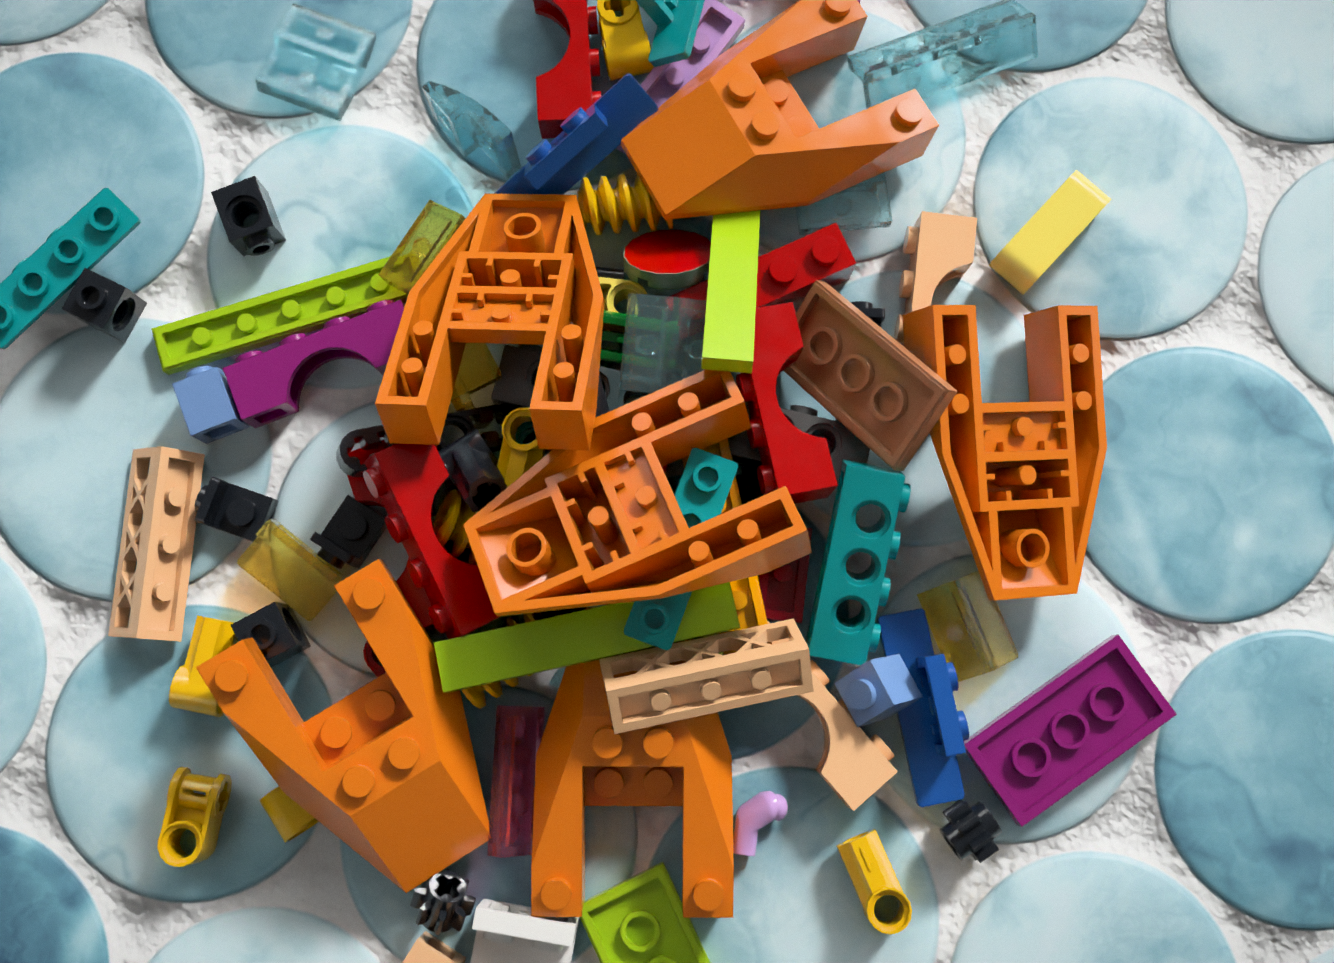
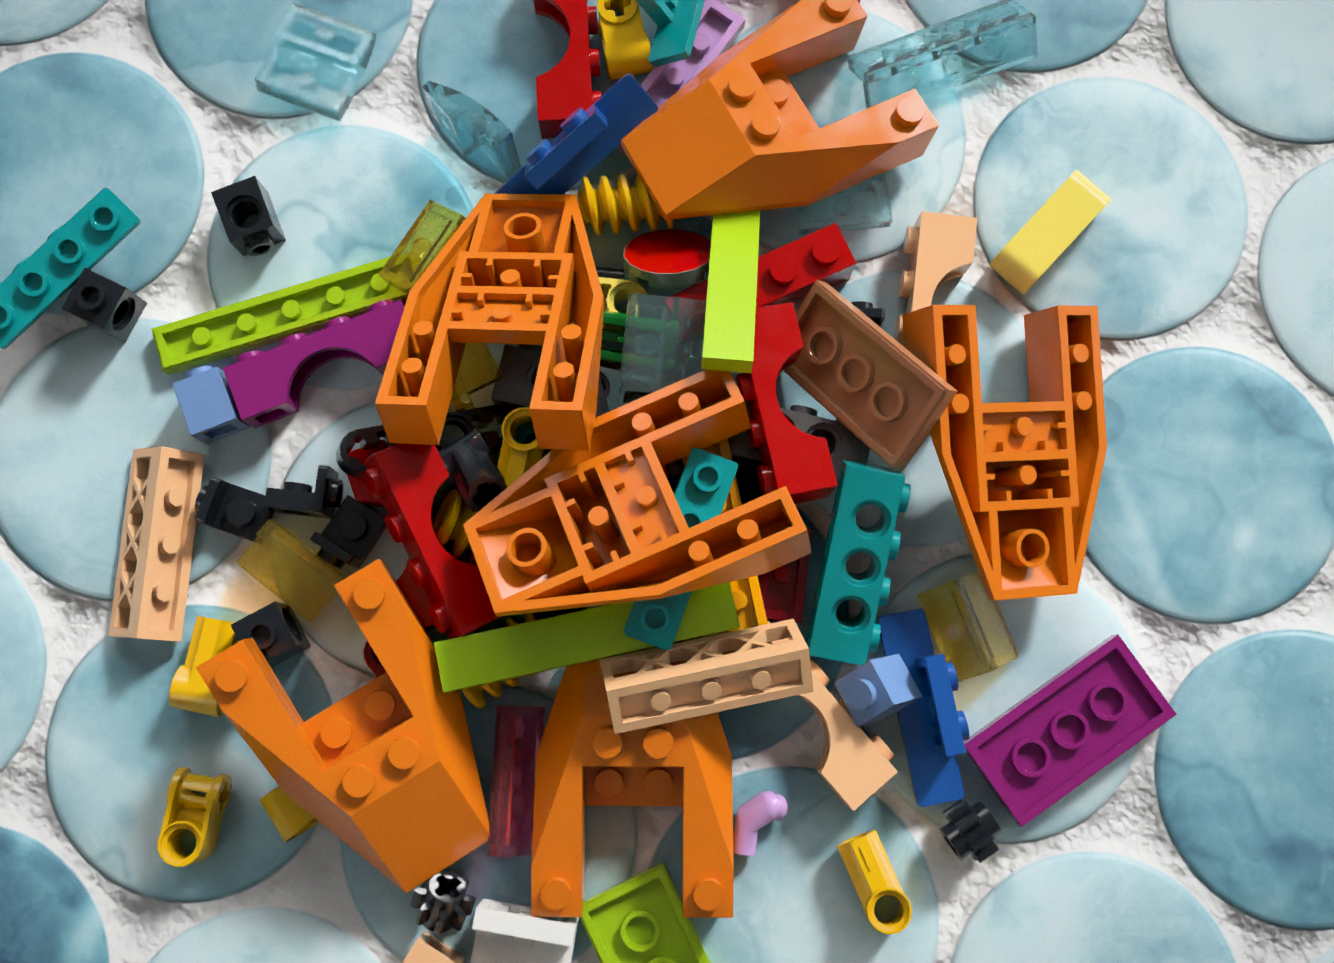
(301, 501): none -> black bracket

